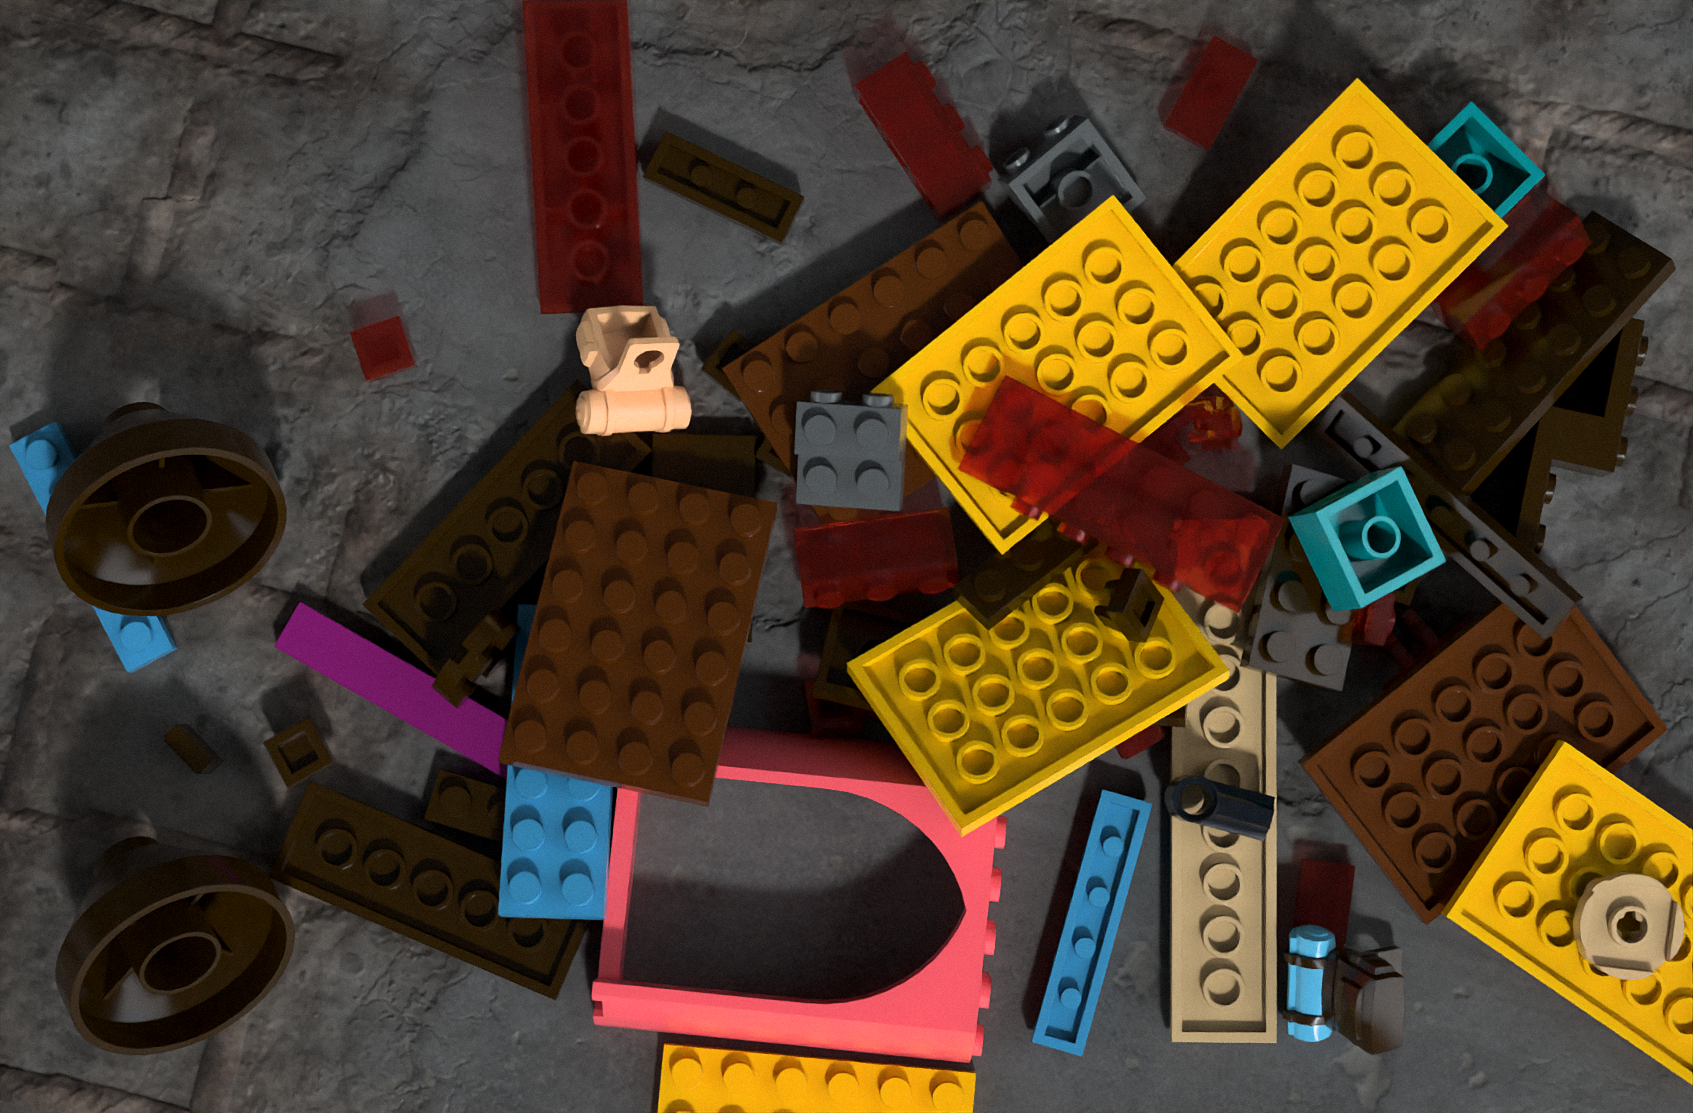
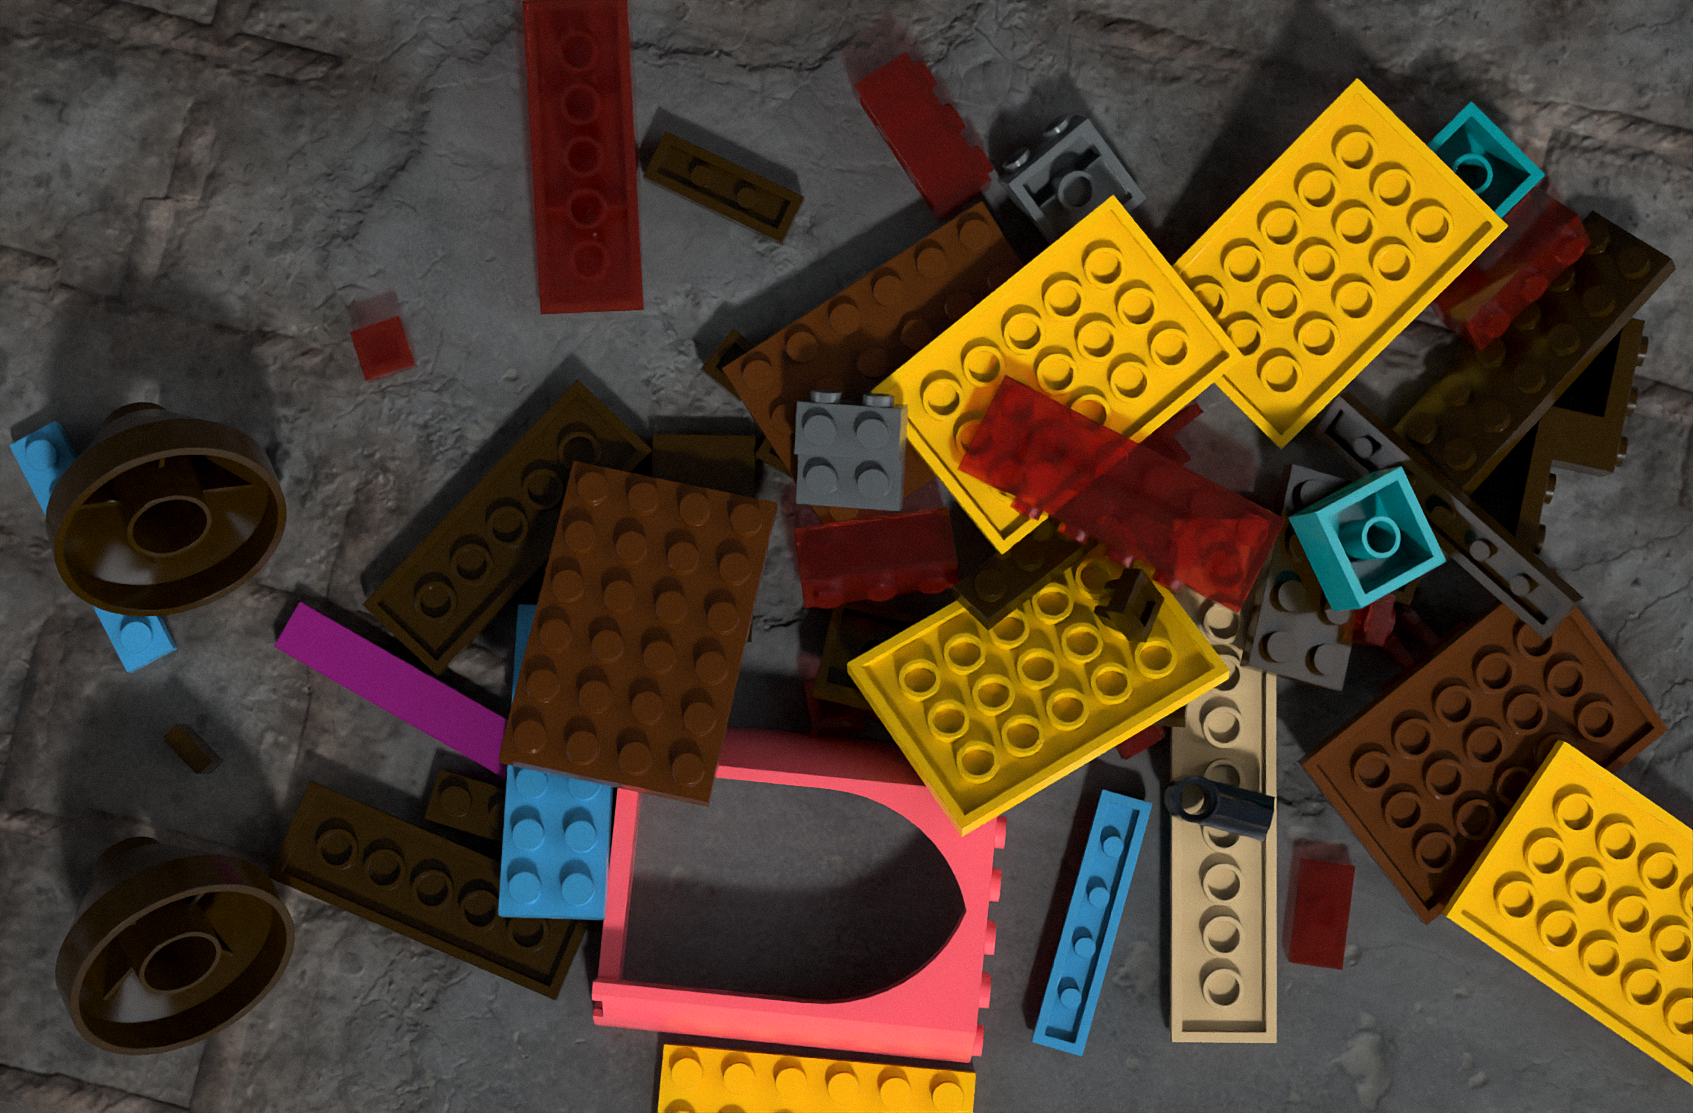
(299, 752): dark brown tile -> none
(480, 656): dark brown plate -> none
(630, 373): light nougat piece -> none
(1210, 93): clear red plate -> none
(1215, 424): clear red plate -> none
(1344, 991): dark brown piece -> none
(1645, 950): tan plate -> none

